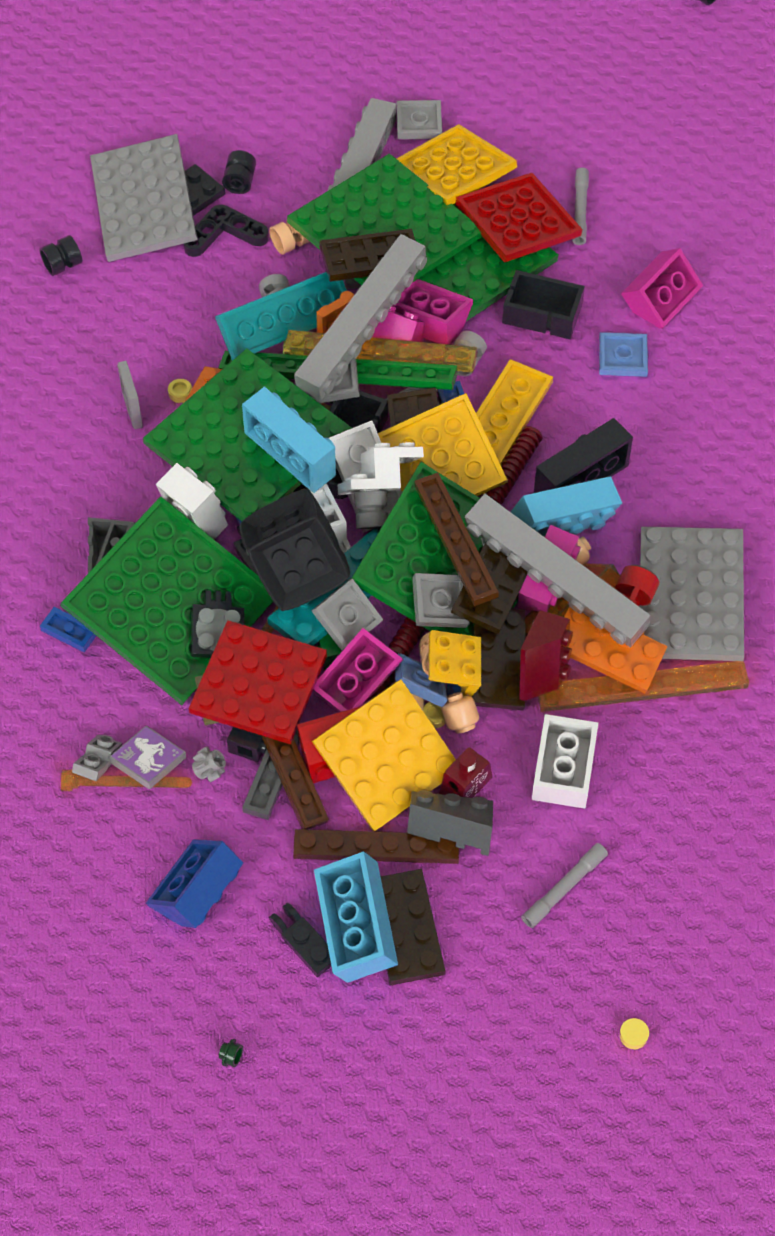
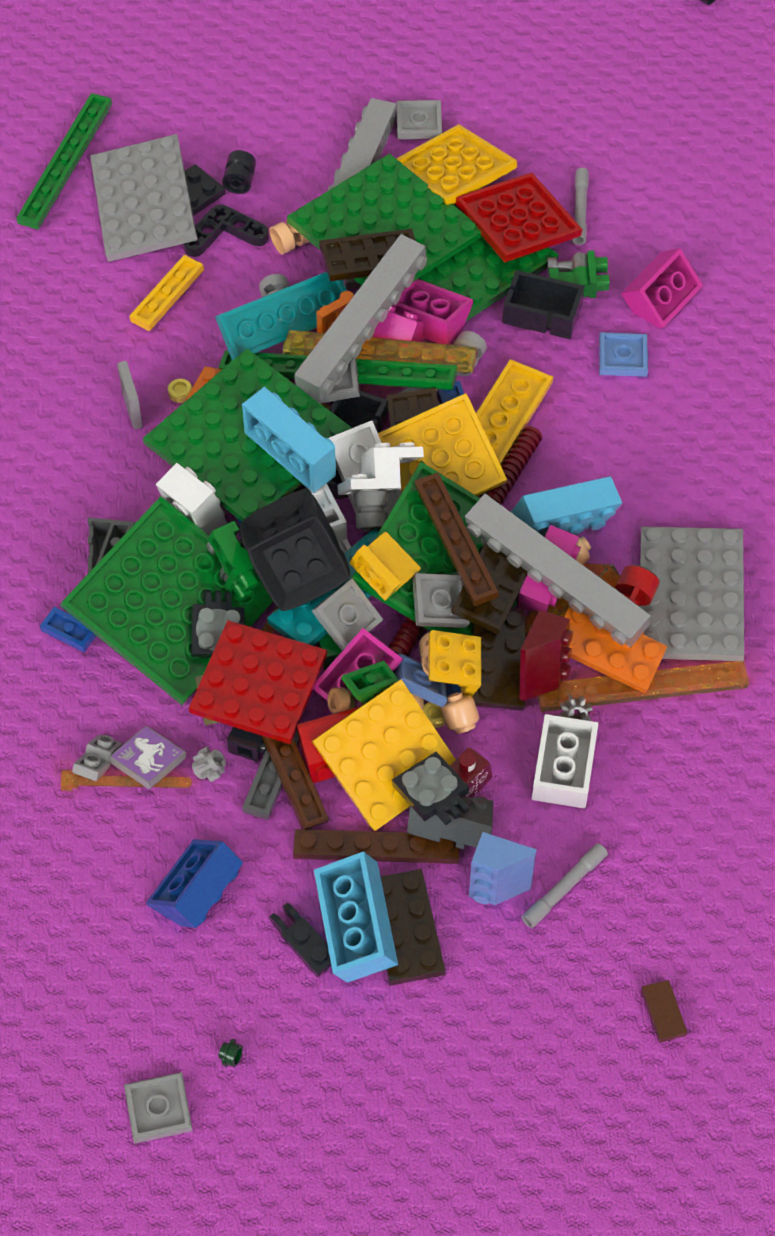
(61, 255): black wheel -> none
(64, 161): none -> green plate
(158, 1108): none -> light grey tile
(166, 293): none -> yellow plate
(235, 561): none -> green hips
(340, 700): none -> medium nougat tile
(369, 681): none -> green slope
(384, 565): none -> yellow bracket
(433, 789): none -> piece
(500, 870): none -> medium blue slope
(573, 704): none -> light grey gear
(581, 271): none -> green hips
(589, 458): black brick -> none
(634, 1033): light yellow tile -> none
(664, 1011): none -> reddish brown tile

